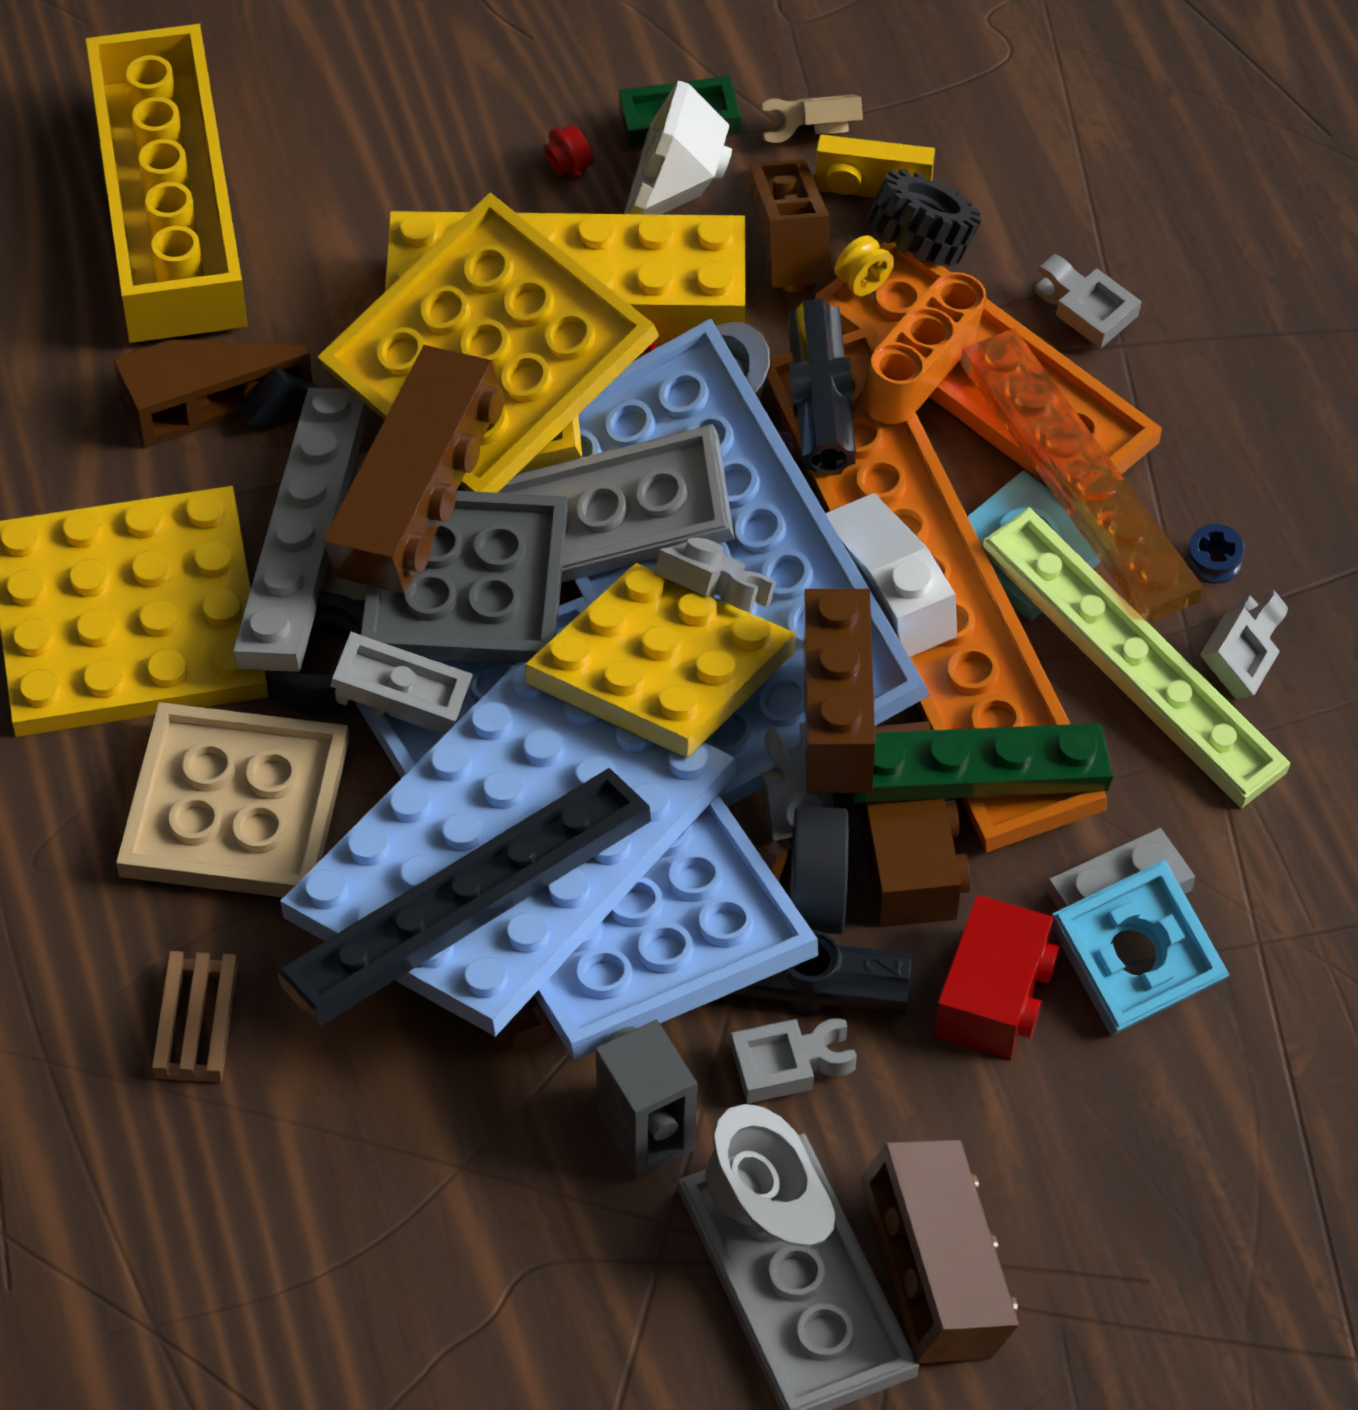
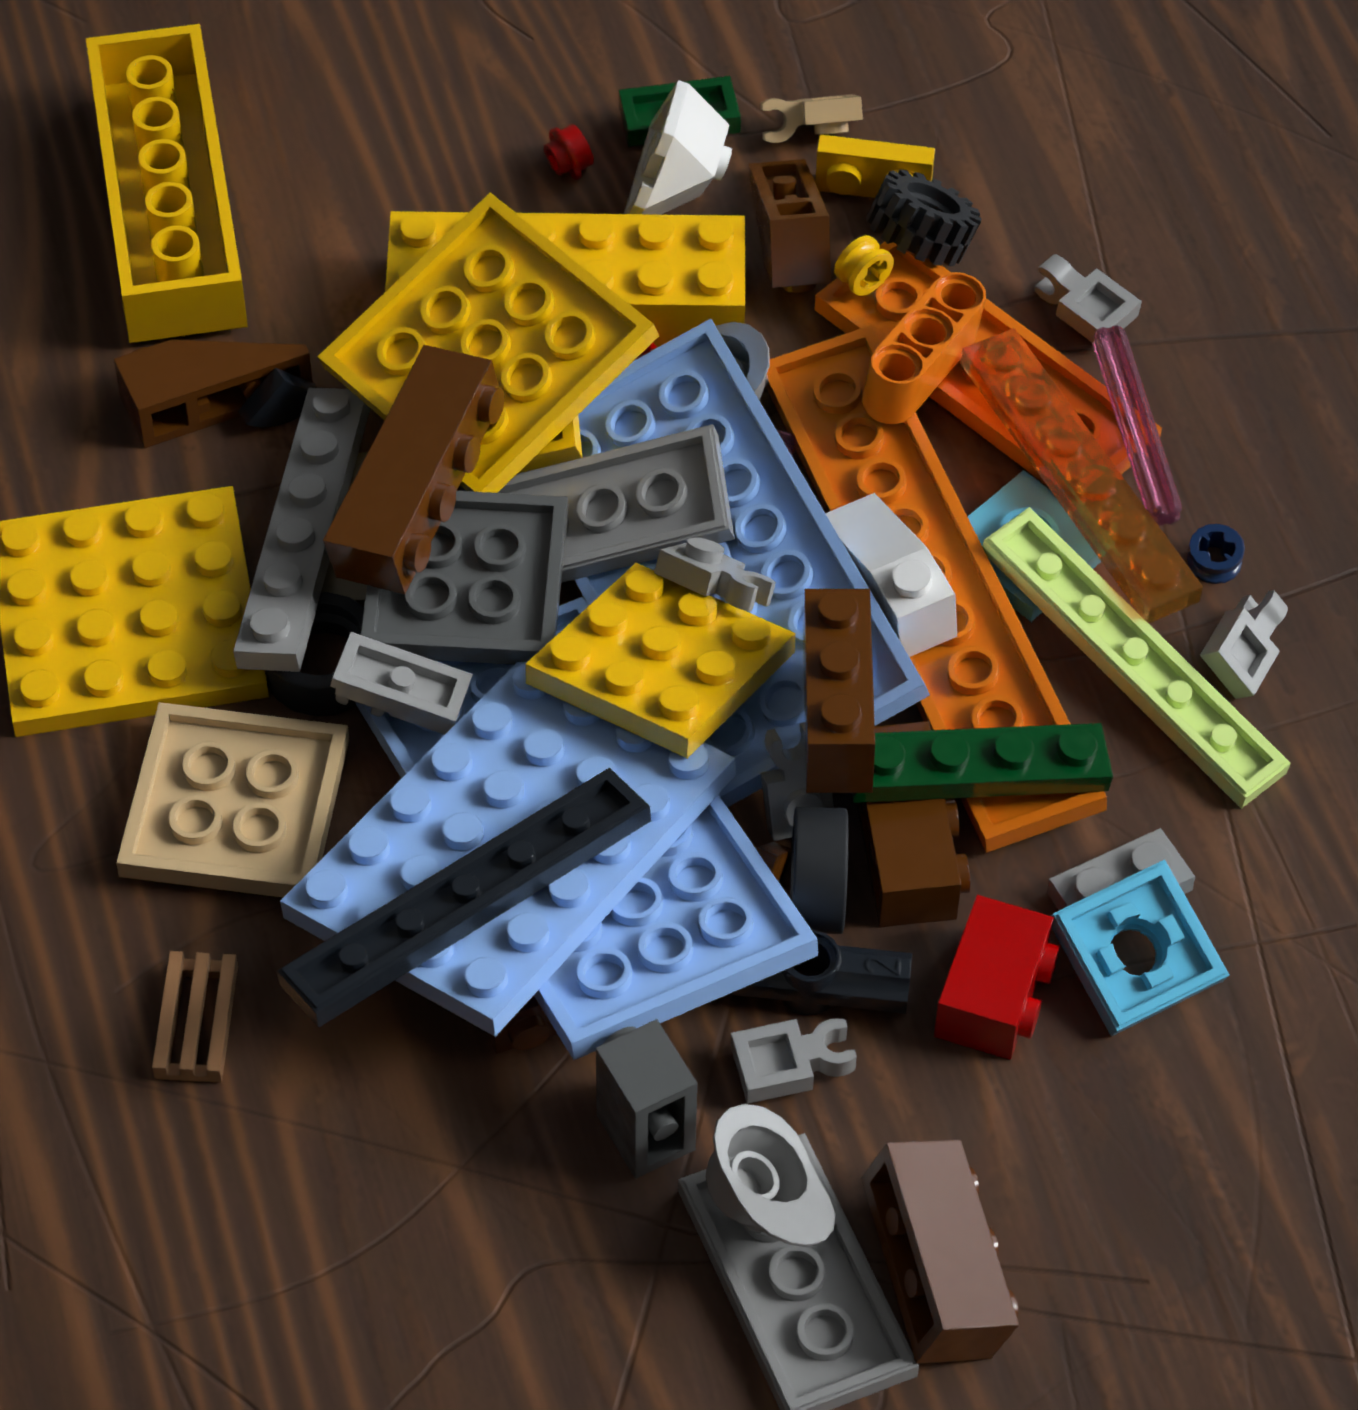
(821, 388): black piece -> none
(1137, 425): none -> clear pink axle

